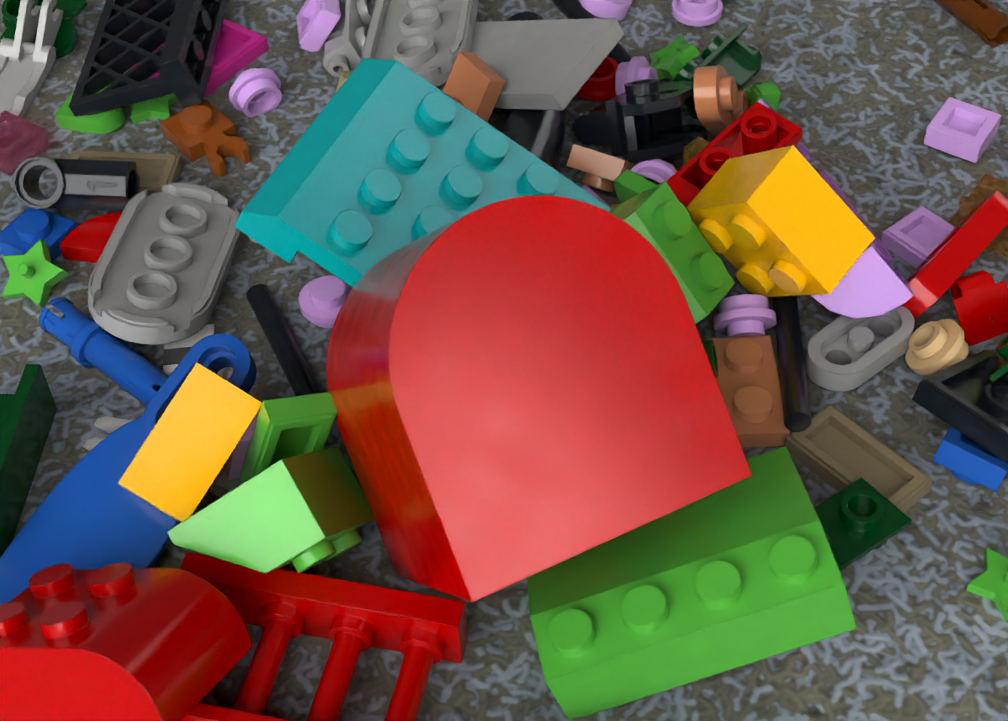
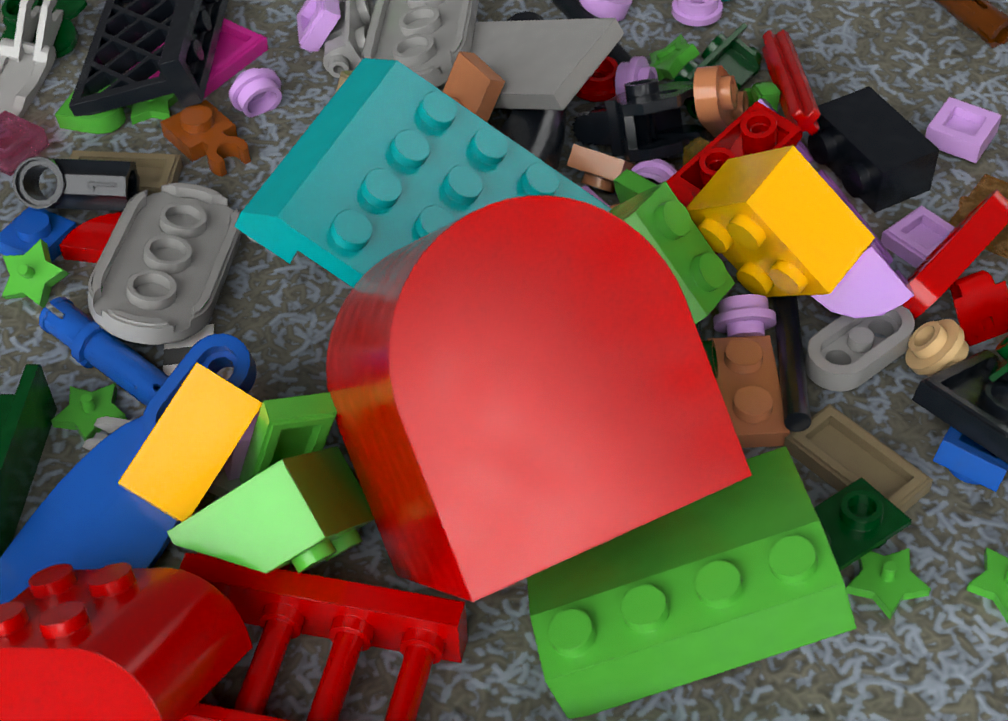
(85, 408): none -> bright green piece
(282, 341): black bar -> none
(323, 299): lavender plate -> none
(788, 75): none -> red axle
(873, 149): none -> black brick
(887, 580): none -> bright green piece

